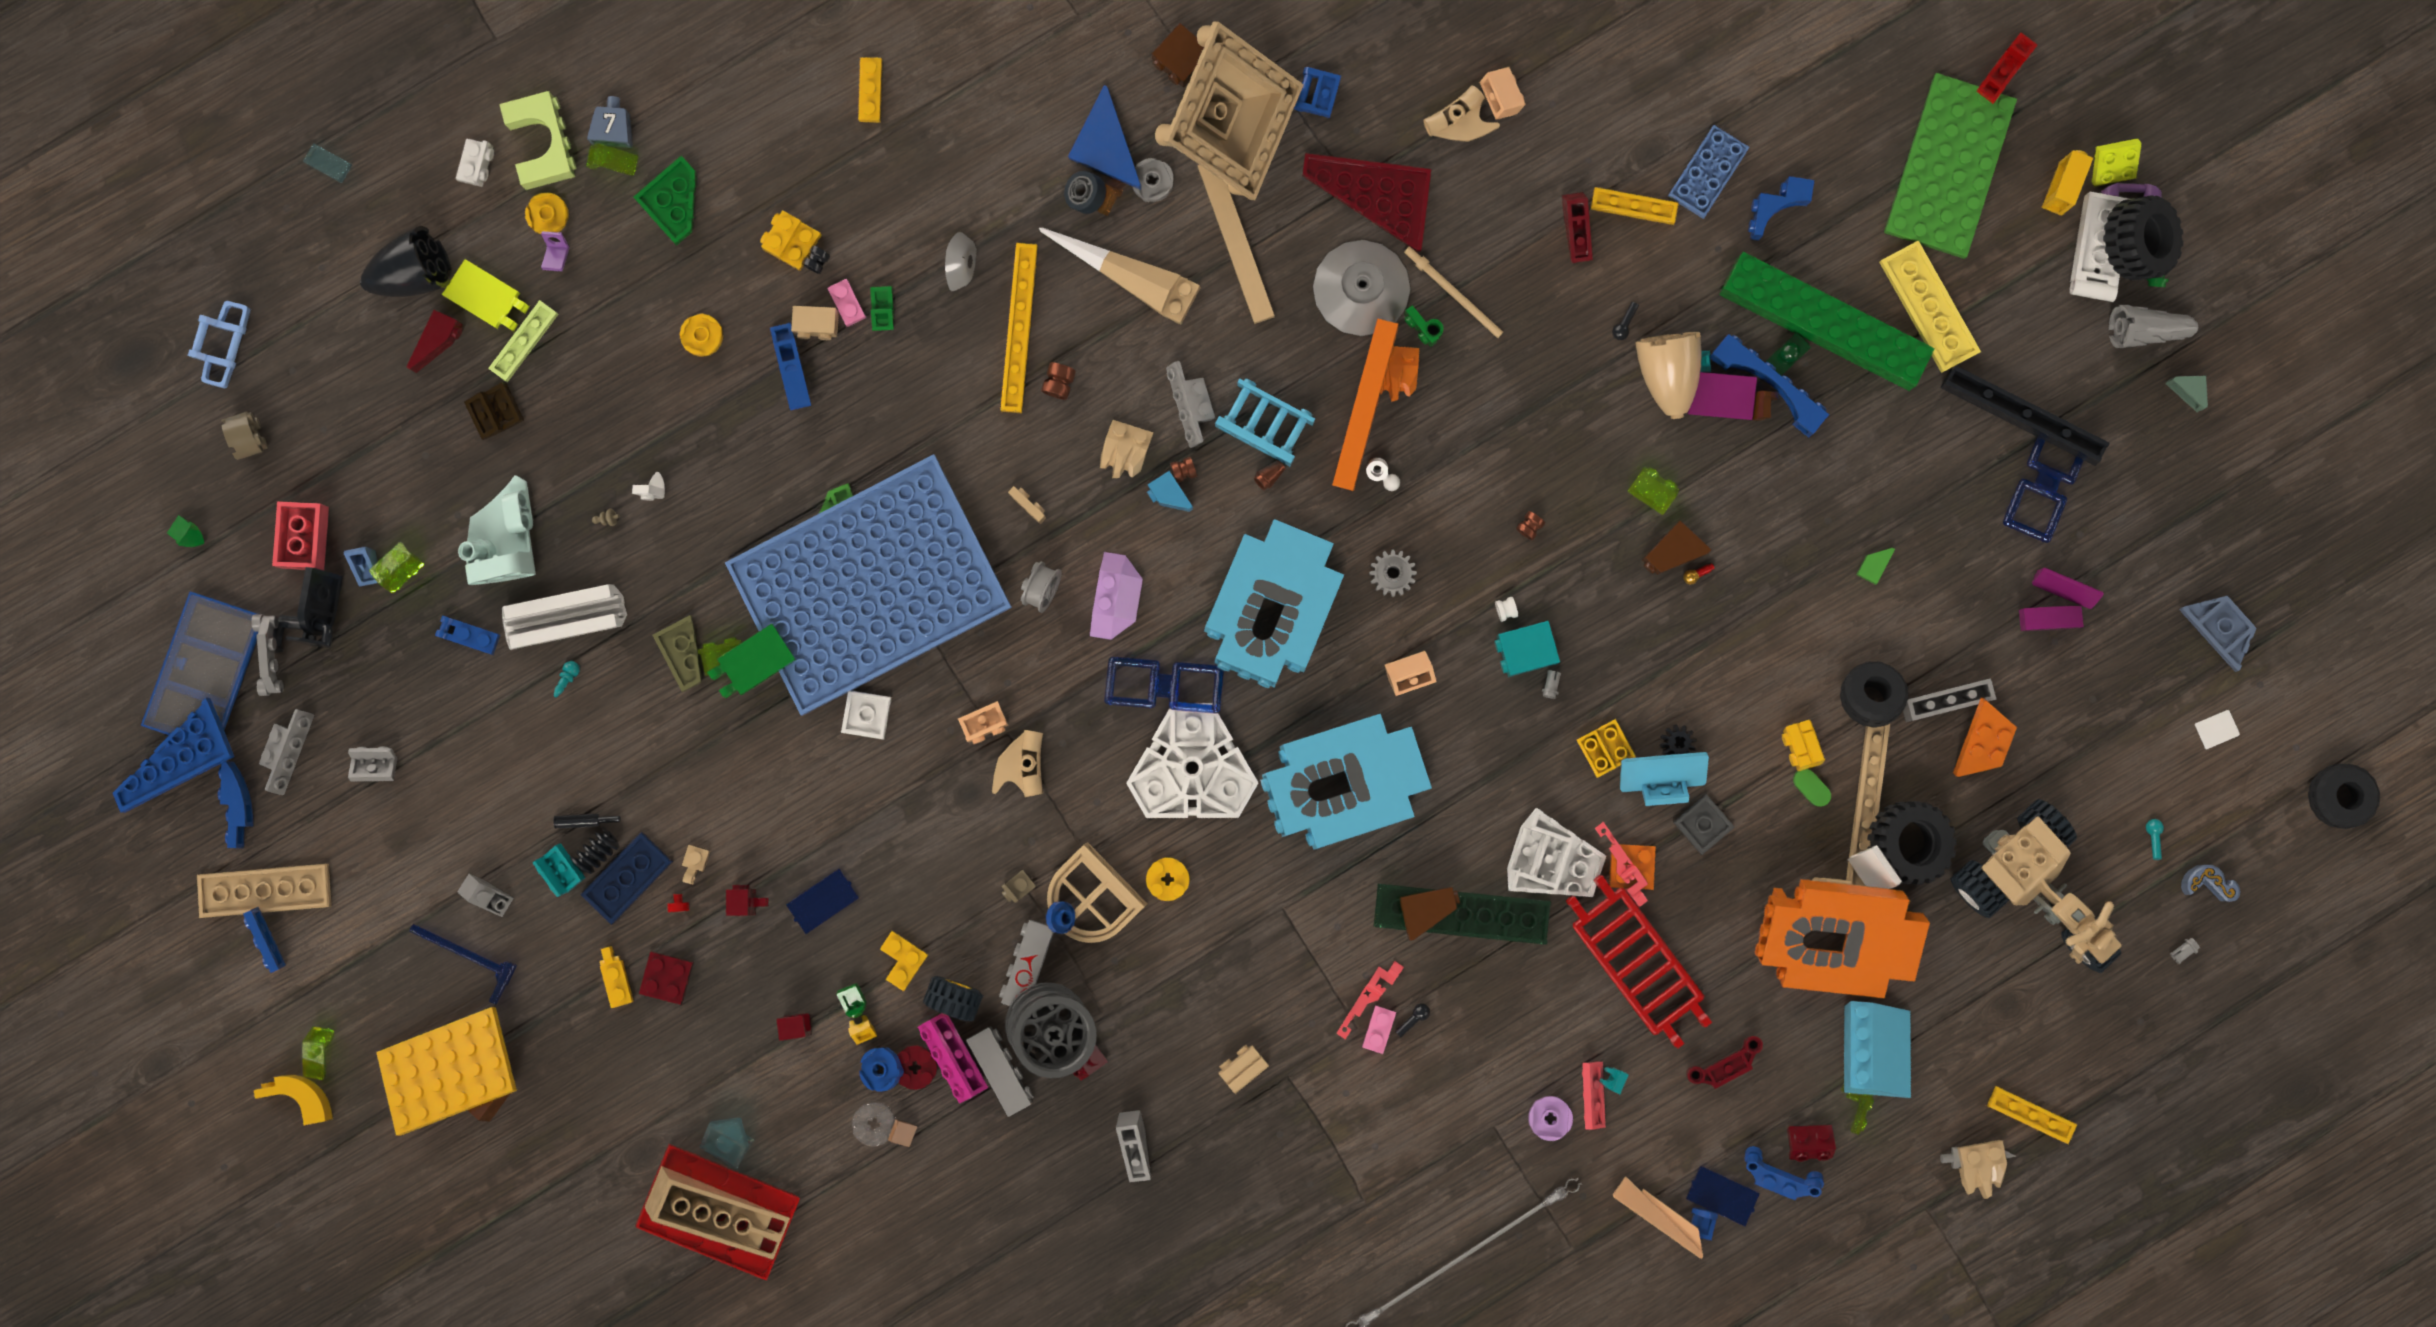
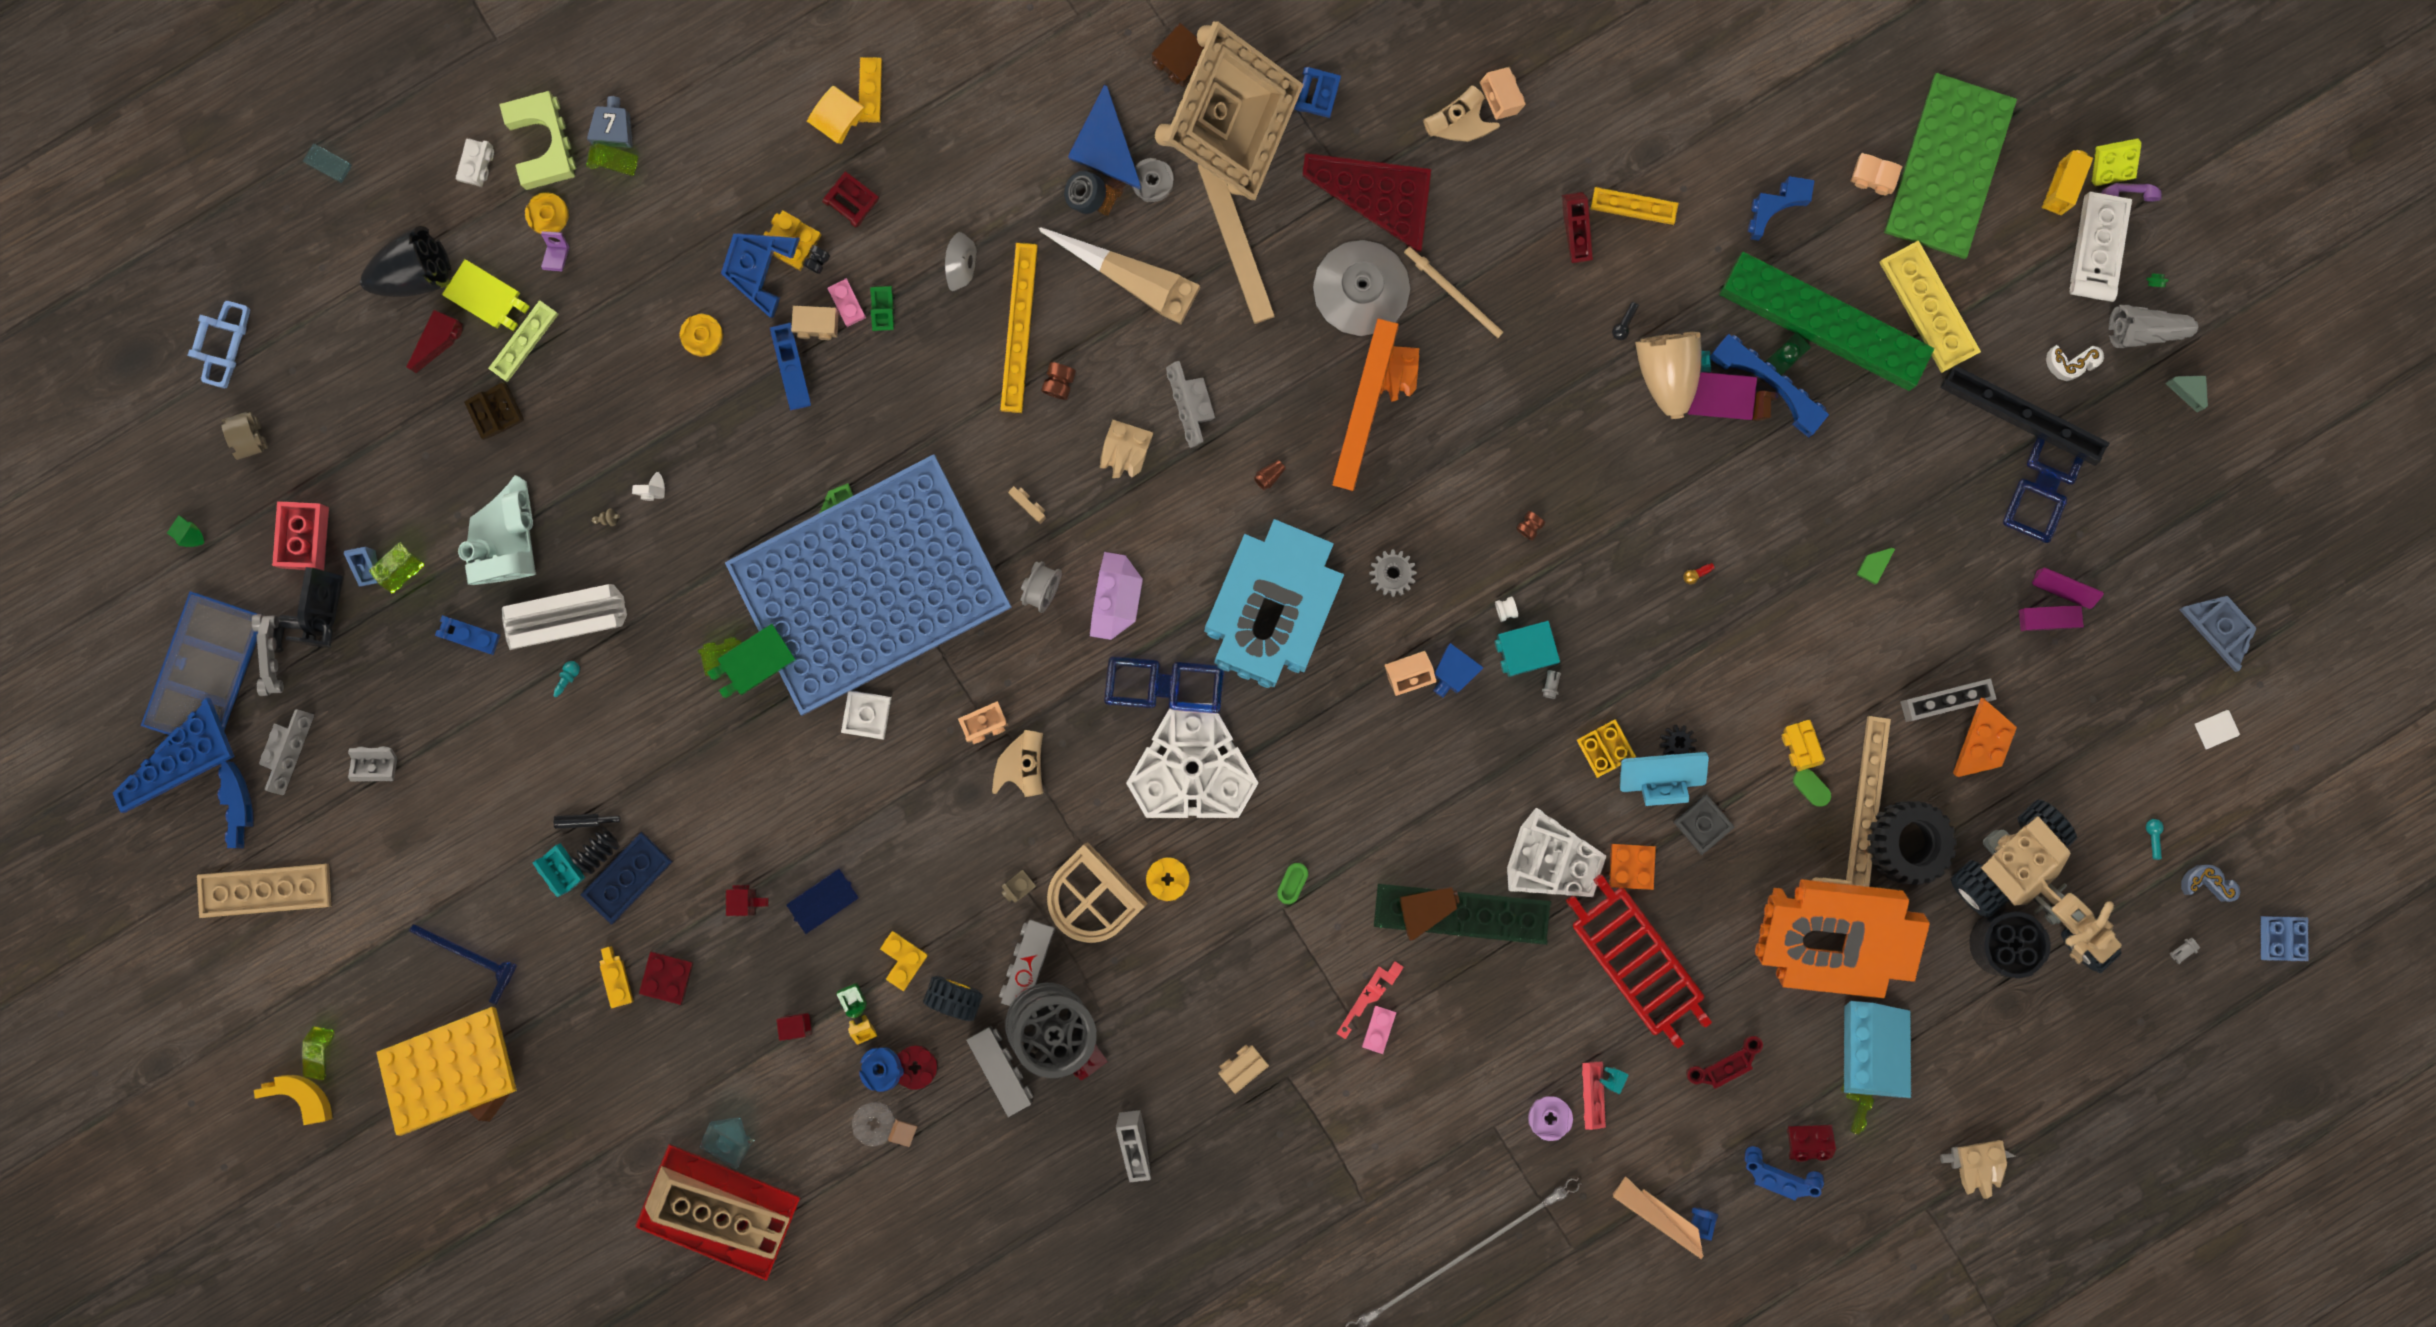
(263, 940): blue plate -> none
(485, 895): light grey slope -> none
(671, 199): green plate -> none
(678, 904): red tile -> none
(681, 652): olive wing -> none
(695, 860): tan plate -> none
(749, 262): none -> blue wing
(836, 114): none -> yellow slope
(853, 192): none -> dark red plate
(952, 1057): dark pink brick -> none
(1060, 917): blue plate -> none
(1168, 493): dark azure slope -> none
(1183, 469): copper wheel -> none
(1265, 443): medium azure fence -> none
(1292, 883): none -> bright green tile
(1379, 770): medium azure panel -> none
(1390, 481): white plate -> none
(1415, 320): green plate -> none
(1420, 1013): black bar -> none
(1454, 671): none -> blue torso
(1623, 871): coral piece -> none
(1654, 490): clear neon green bracket -> none
(1675, 549): reddish brown slope -> none
(1708, 171): medium blue tile -> none
(1722, 1196): clear blue piece -> none
(1861, 707): black tyre -> none
(1874, 869): white tile -> none
(1876, 174): none -> light nougat brick
(1992, 939): none -> black brick
(2006, 68): red slope -> none
(2031, 1115): yellow tile -> none
(2070, 370): none -> white animal
(2143, 238): black tyre -> none
(2284, 938): none -> medium blue slope
(2364, 796): black tyre -> none

